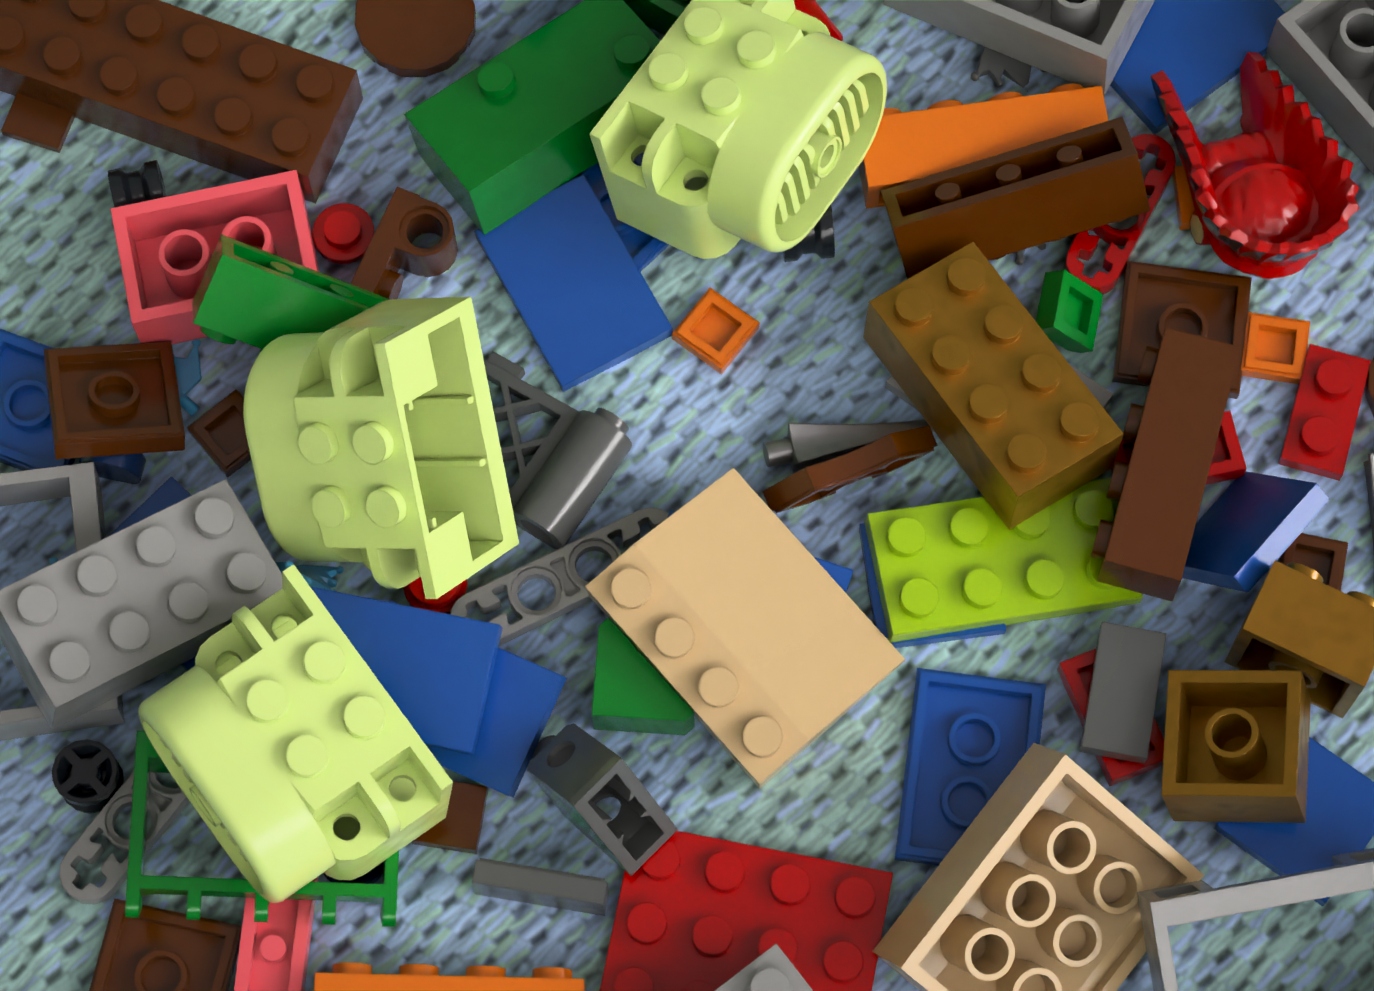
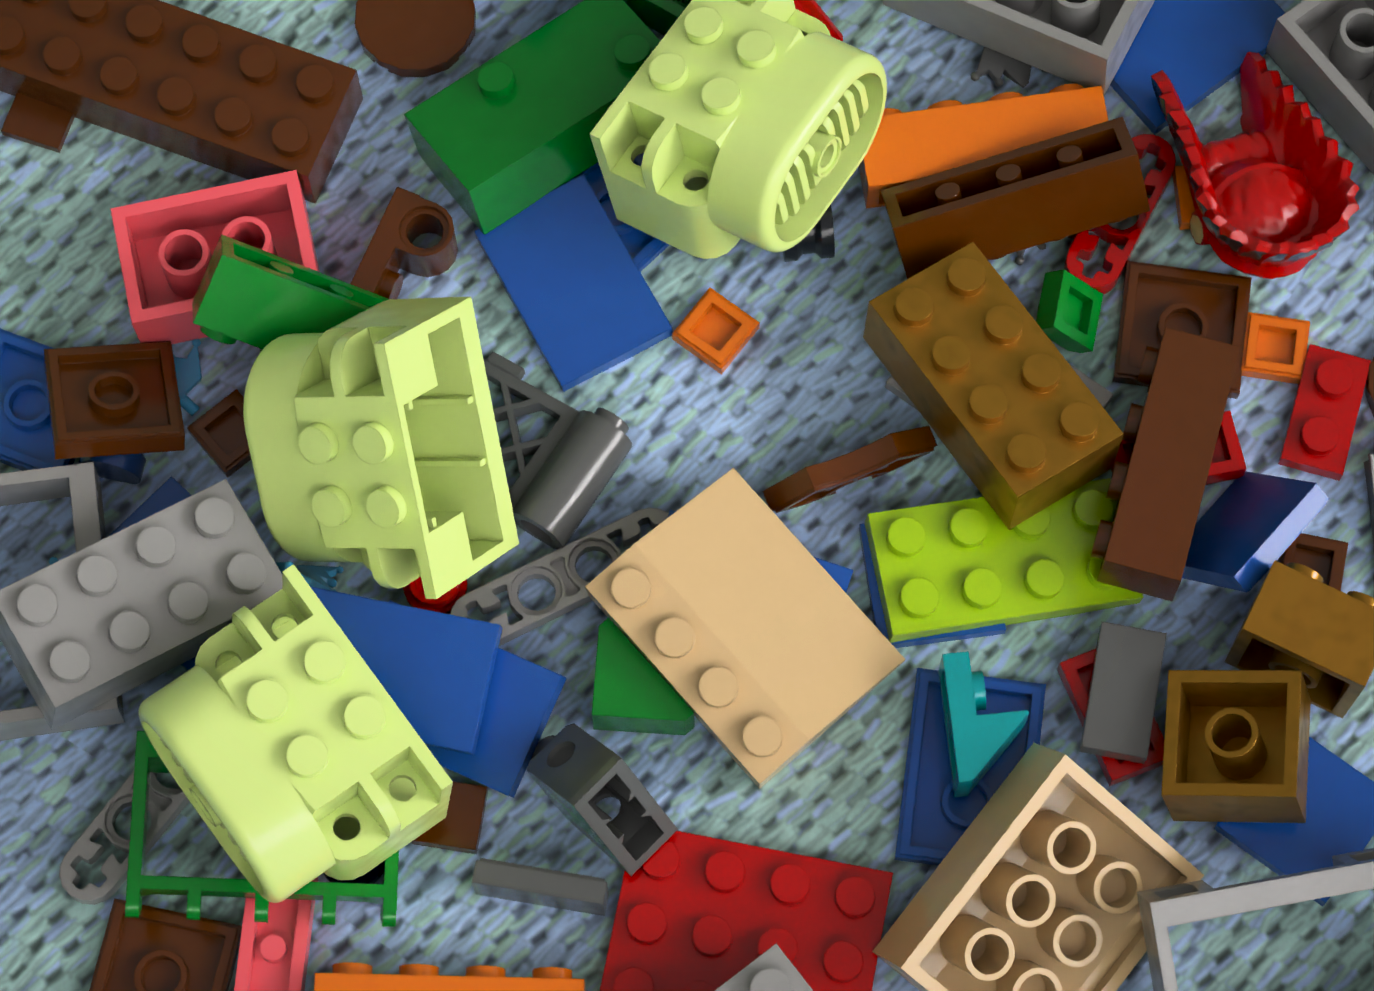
(80, 765): black wheel -> none
(136, 185): black wheel -> none
(343, 233): red plate -> none
(816, 443): flat silver piece -> none
(972, 739): none -> teal slope

